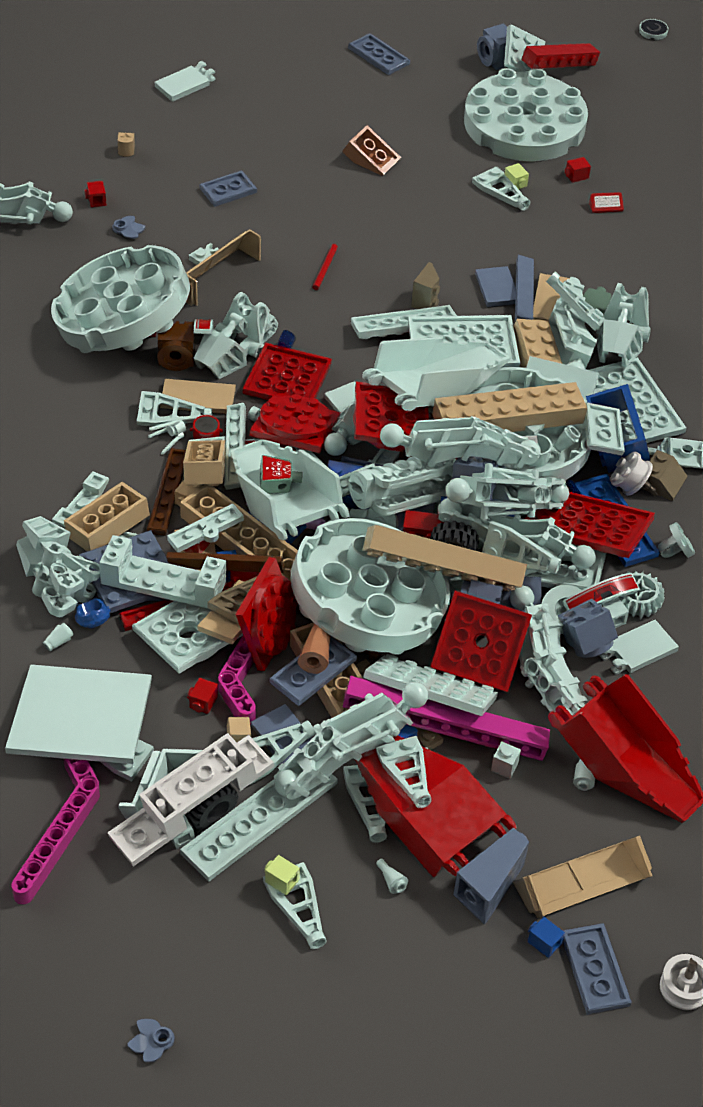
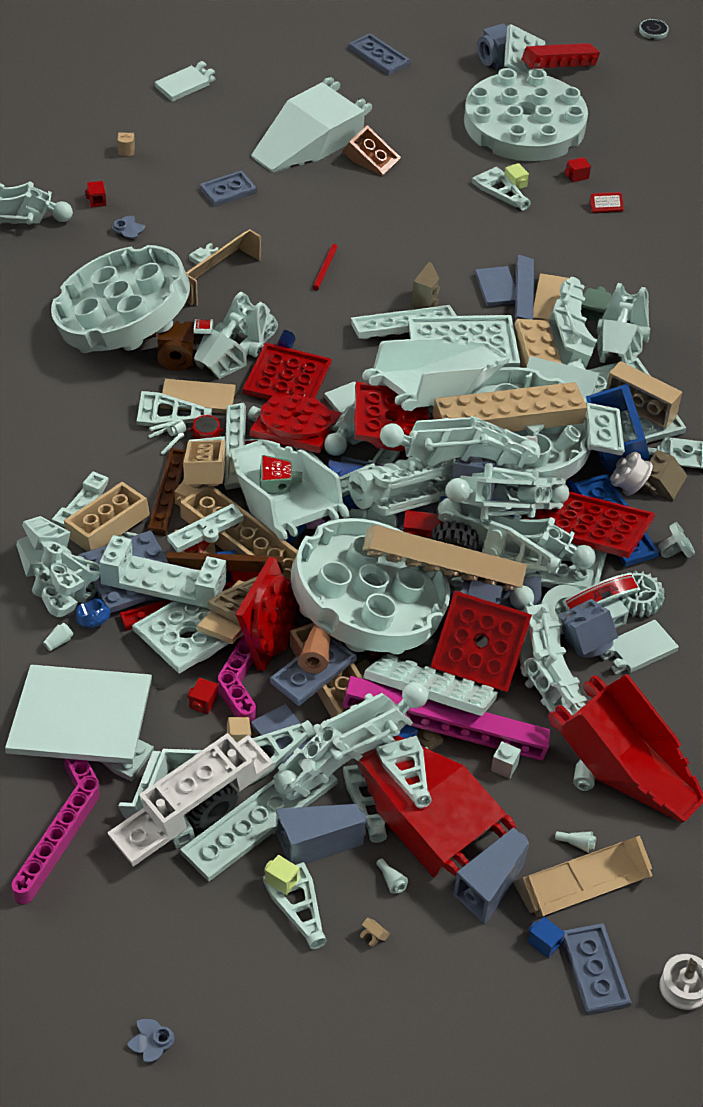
(311, 127): none -> light aqua windscreen
(319, 831): none -> sand blue slope
(375, 930): none -> tan tile
(581, 840): none -> light aqua cone
(591, 316): light aqua plate -> none
(651, 397): none -> tan brick

